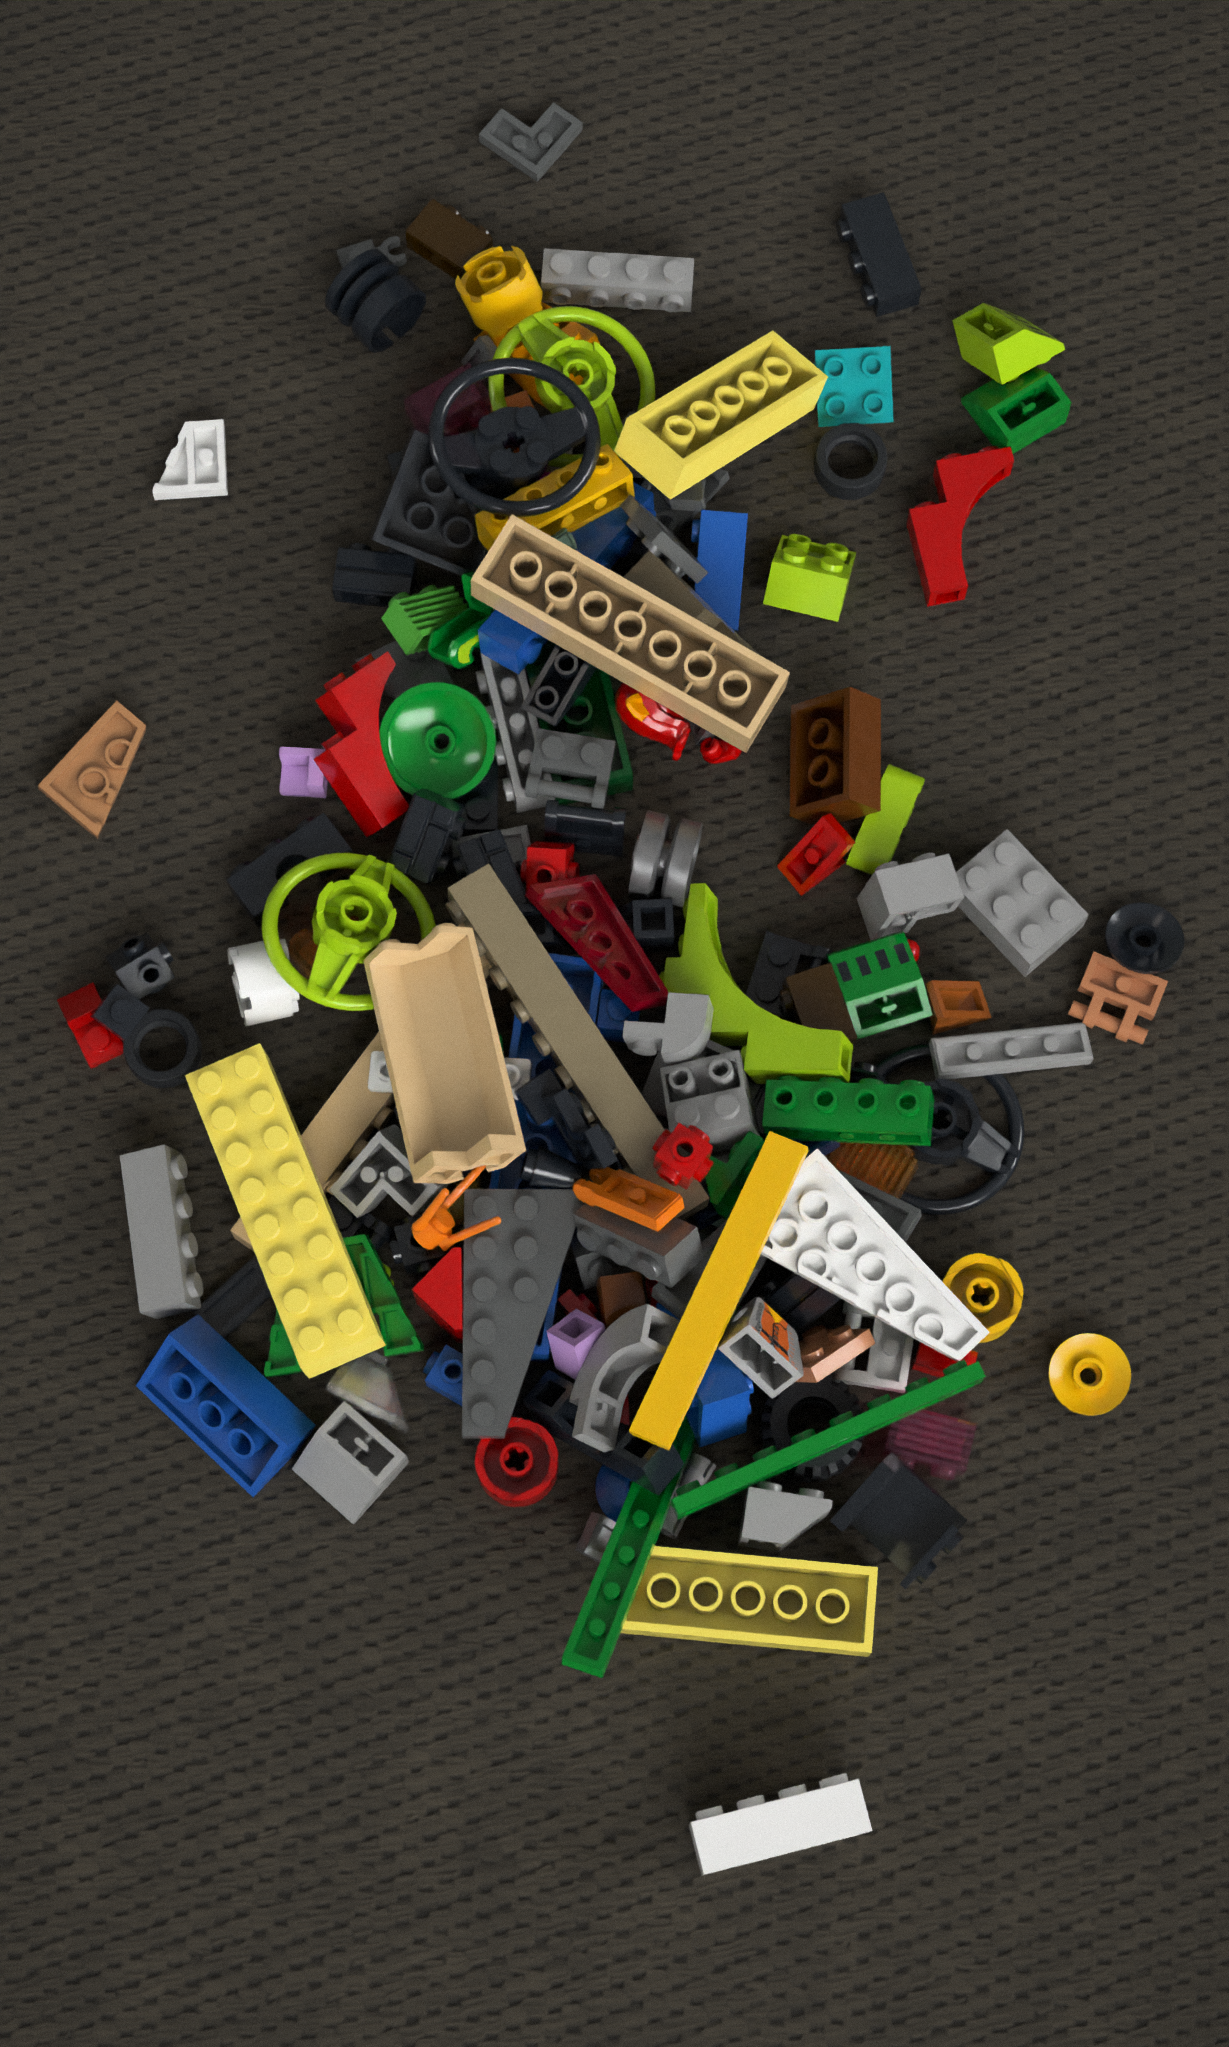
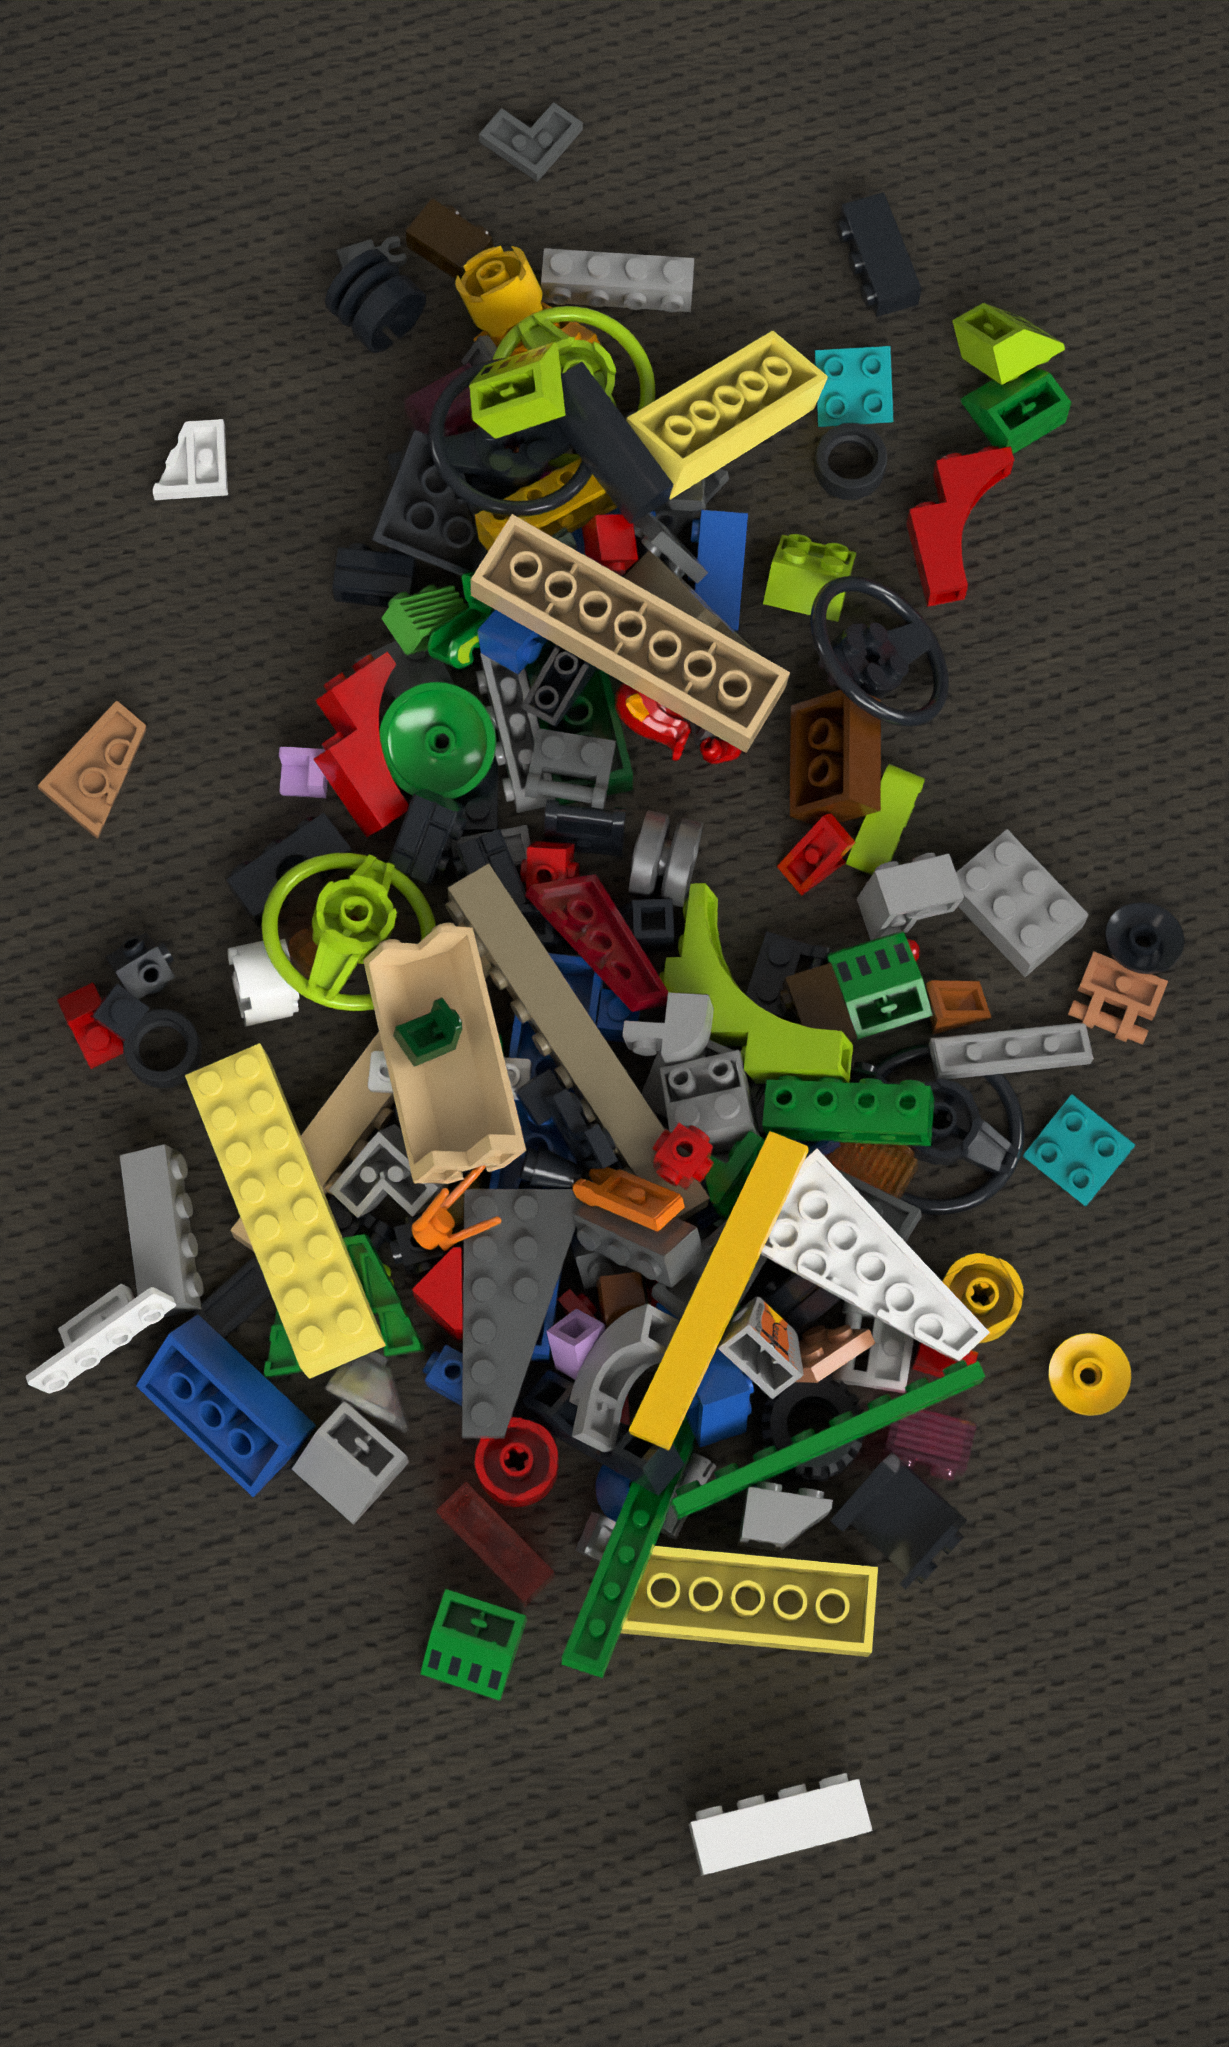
(98, 1332): none -> white bracket
(430, 1034): none -> dark green bracket
(473, 1644): none -> green slope
(495, 1544): none -> clear red brick
(518, 392): none -> lime slope
(610, 446): none -> black brick
(610, 542): none -> red brick
(874, 660): none -> black piece
(1079, 1150): none -> teal hinge

